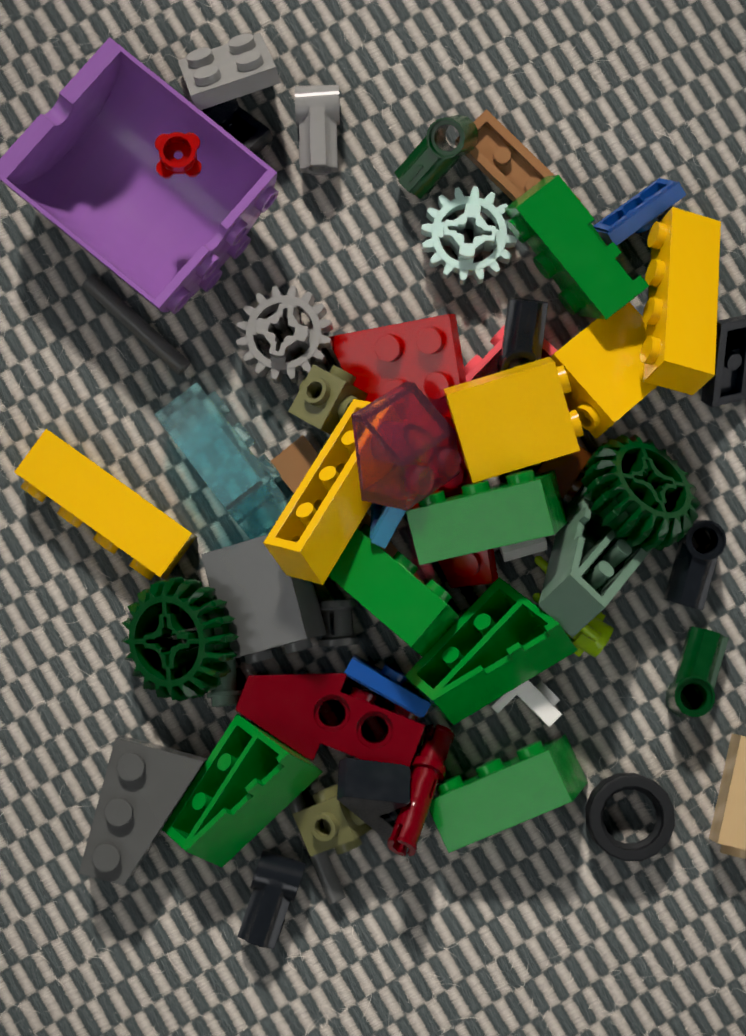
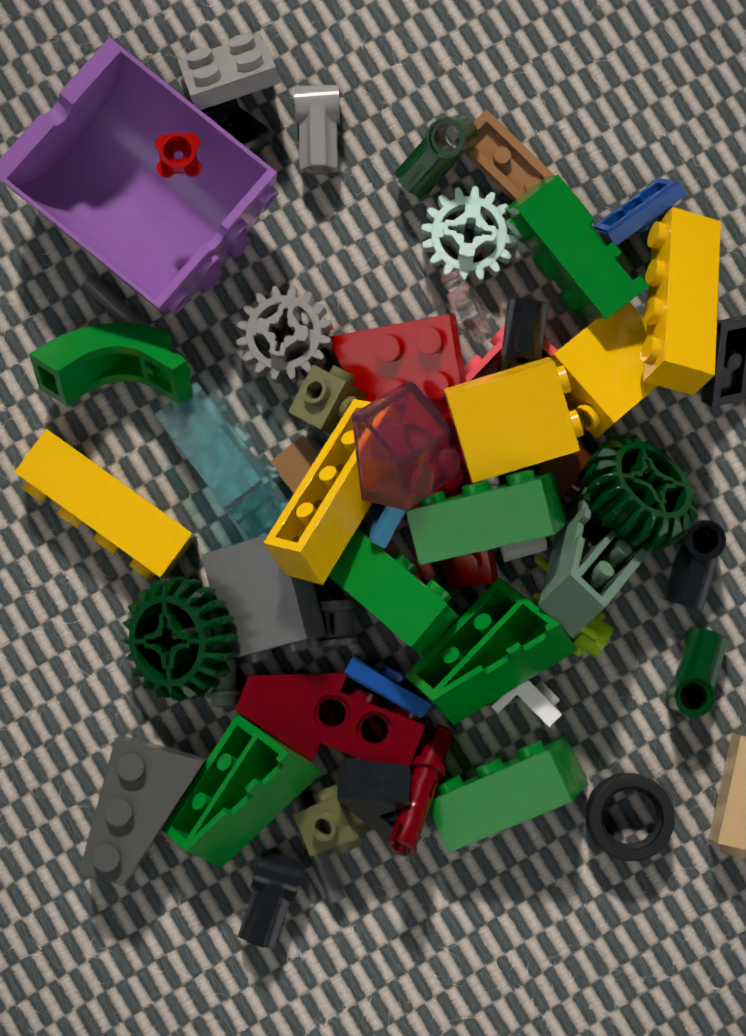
(110, 354): none -> green arch
(467, 307): none -> clear plate

